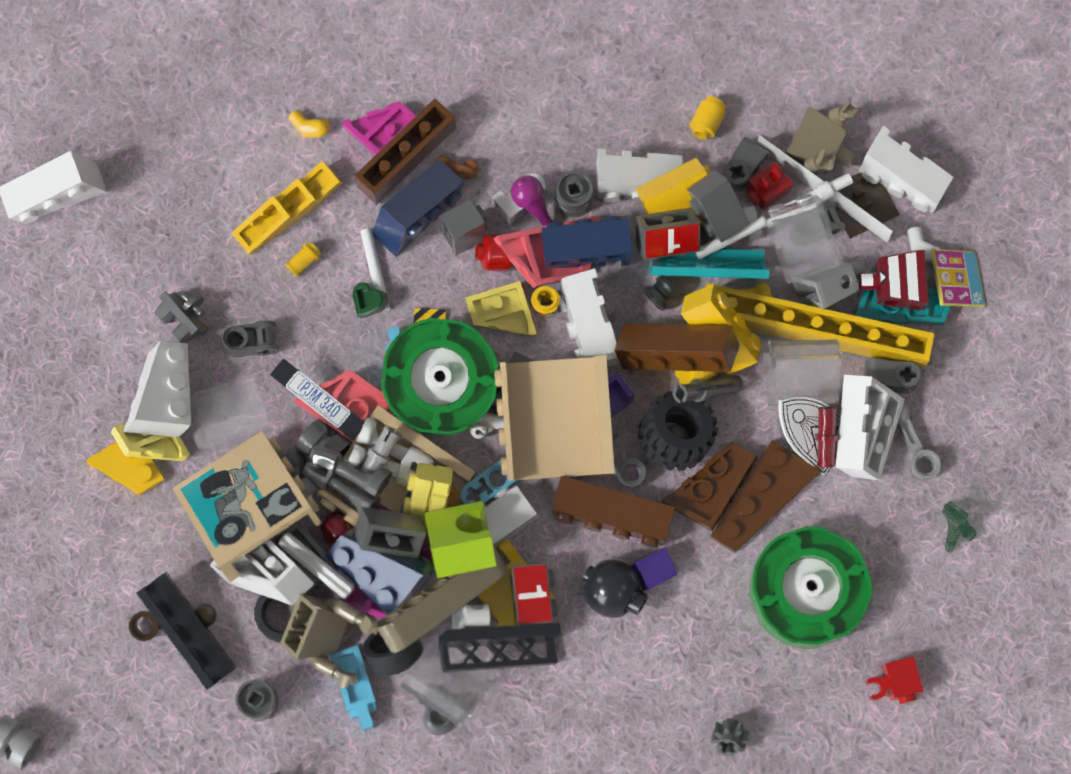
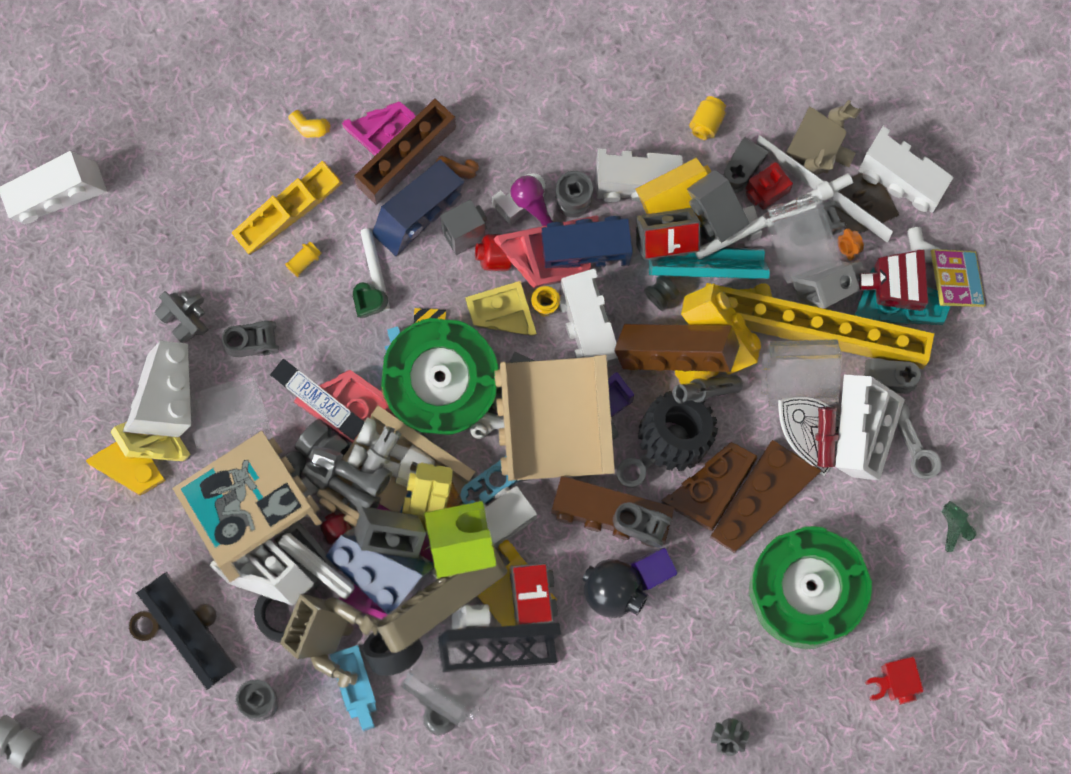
(644, 524): none -> dark grey piece
(850, 243): none -> orange plate

